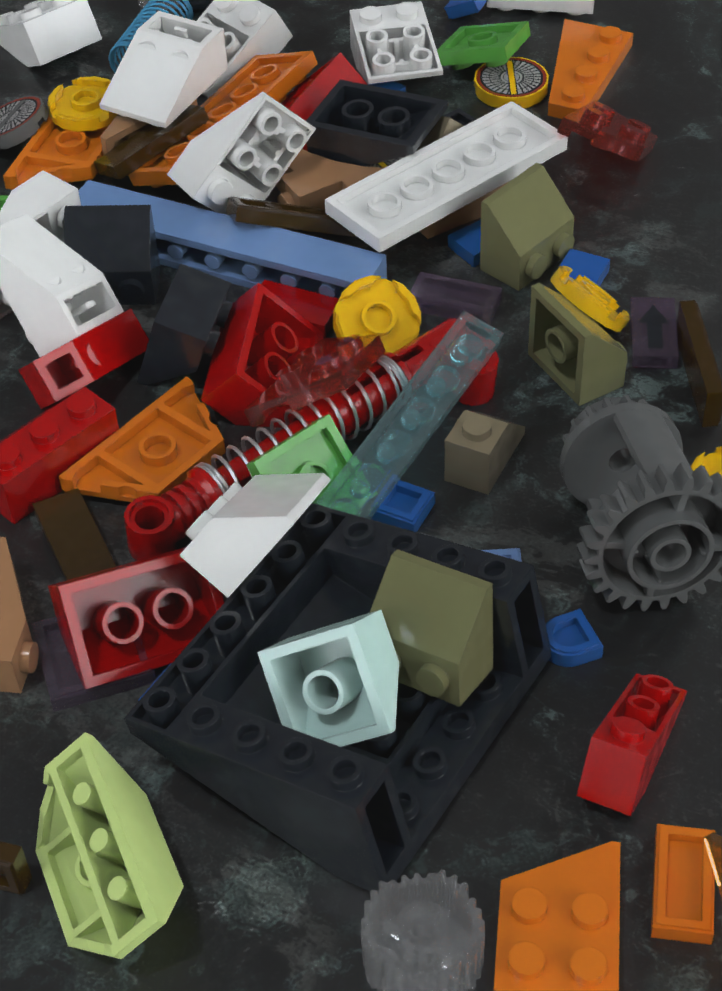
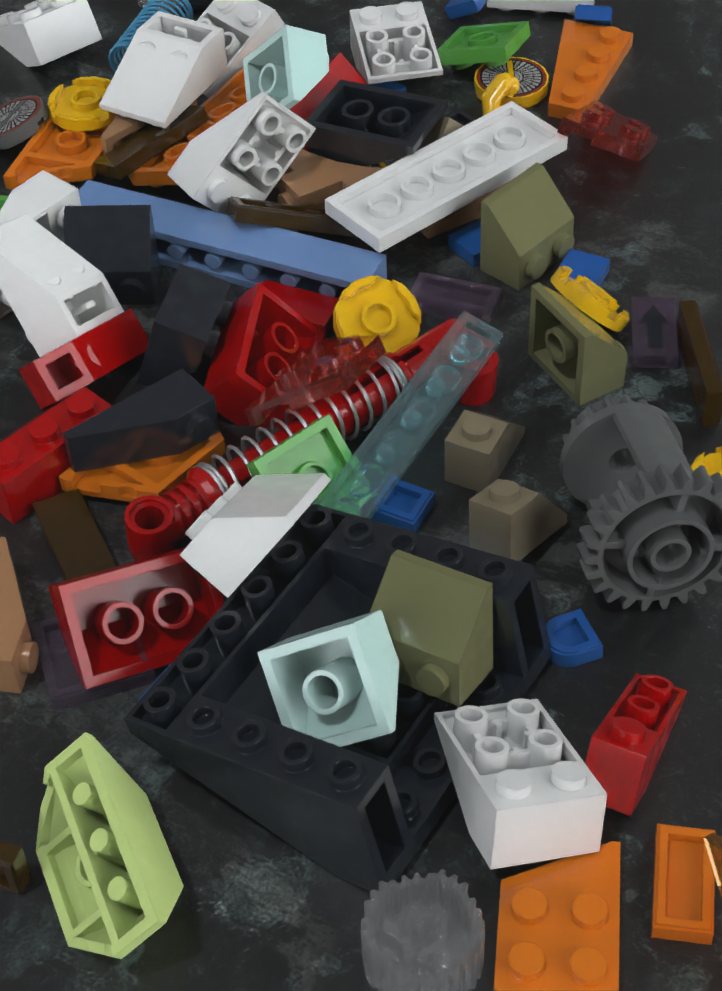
(145, 426): none -> black slope
(286, 65): none -> light aqua slope
(500, 86): none -> yellow arm
(511, 519): none -> dark tan slope
(521, 783): none -> white slope
(594, 14): none -> blue tile

